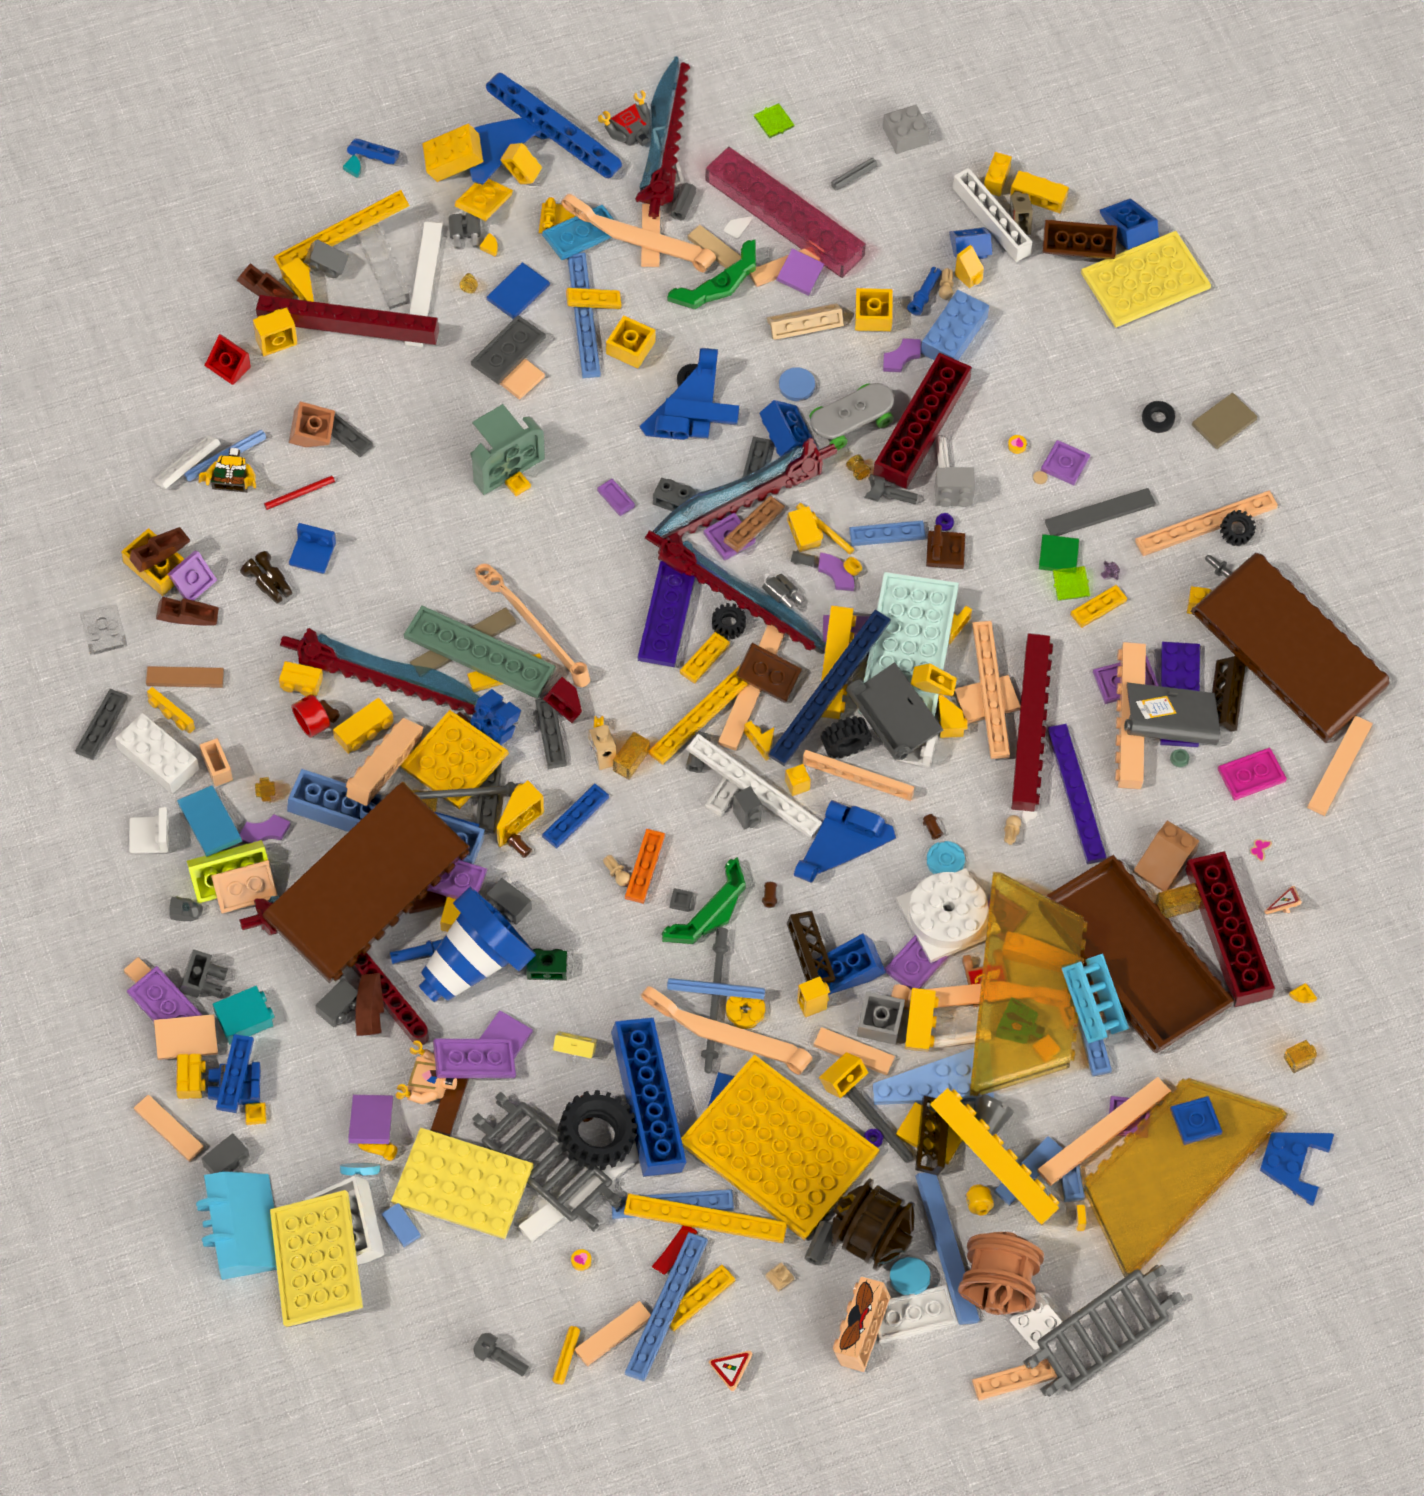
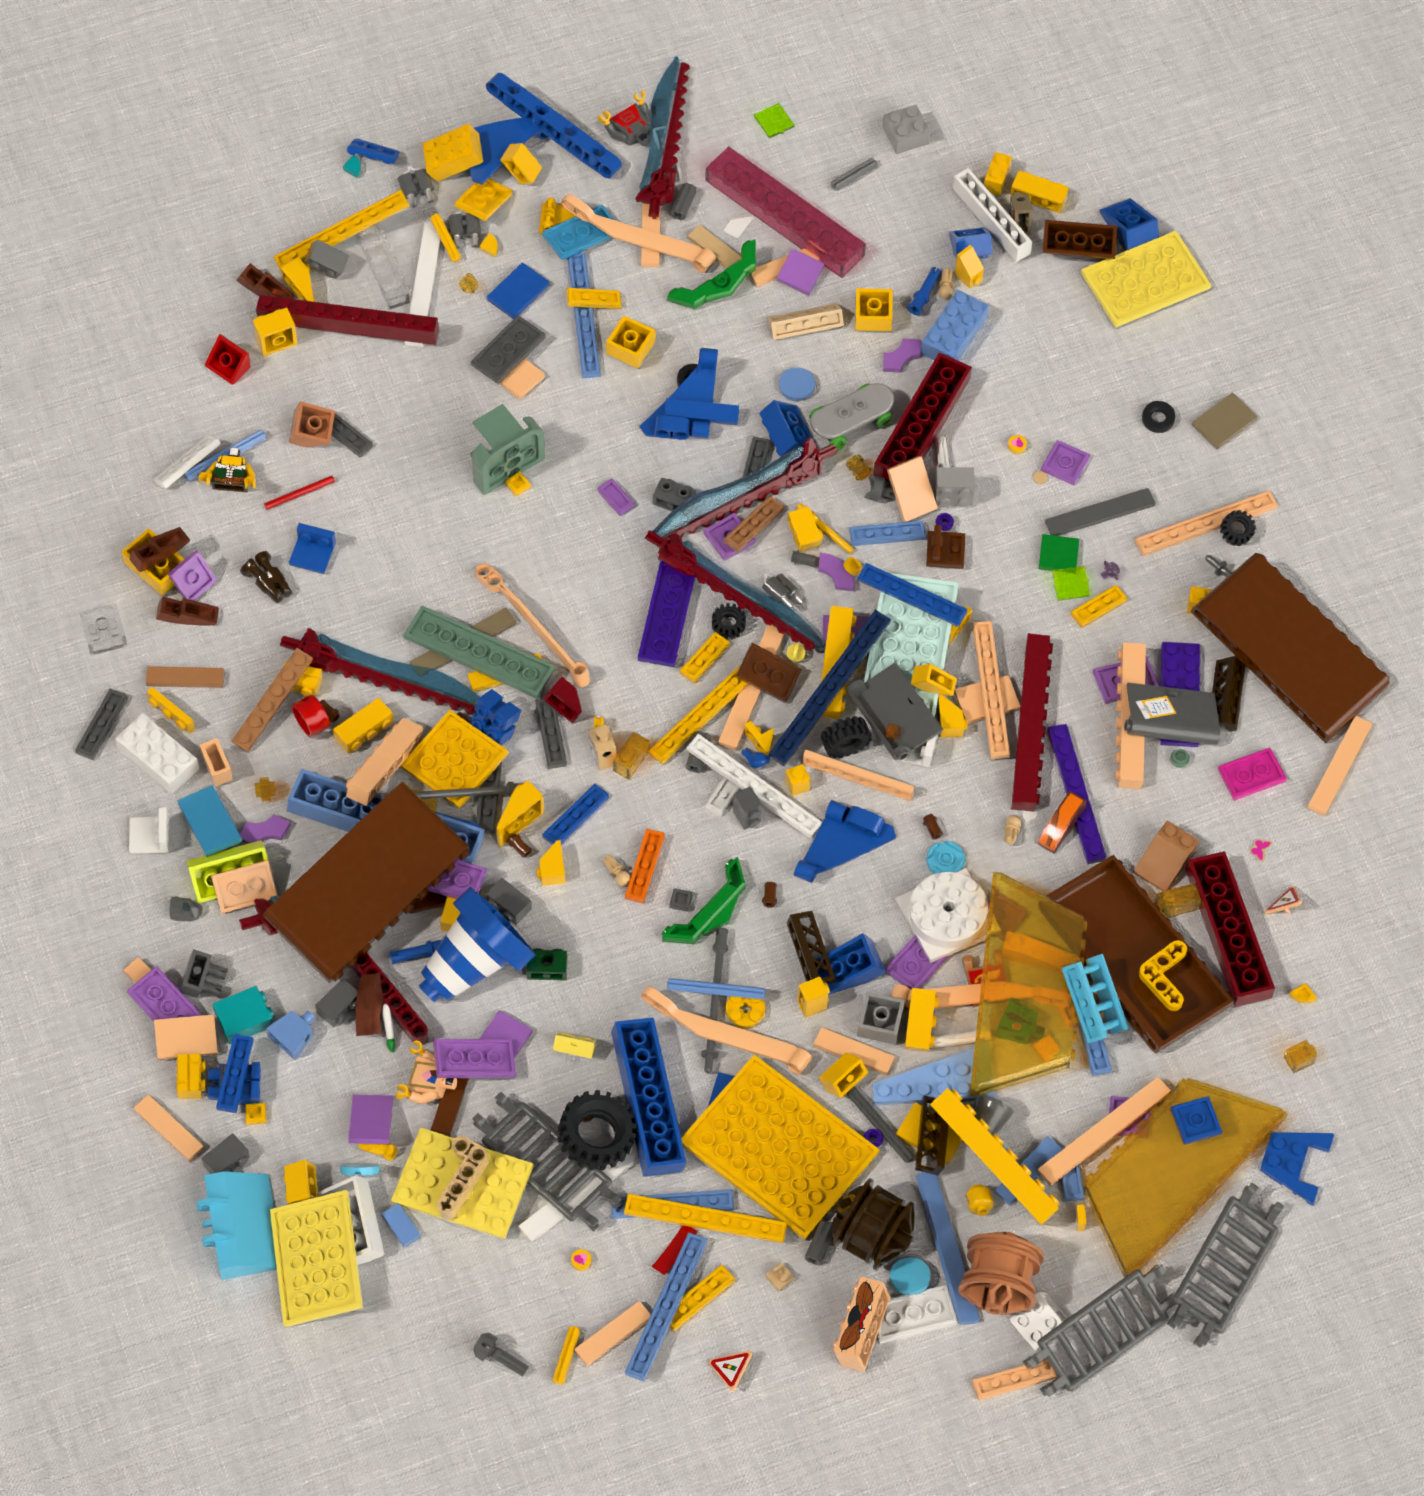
(272, 700): none -> medium nougat plate
(292, 1032): none -> medium blue torso
(300, 1181): none -> yellow brick
(388, 1028): none -> white piece
(416, 184): none -> dark grey piece
(445, 237): none -> yellow axle
(458, 1180): none -> tan beam
(551, 866): none -> yellow slope
(755, 759): none -> blue animal
(796, 653): none -> light yellow tile
(890, 734): none -> clear orange hinge
(912, 488): none -> light nougat tile
(912, 595): none -> blue tile
(1062, 822): none -> slope
(1158, 970): none -> yellow beam
(1246, 1278): none -> dark grey bar

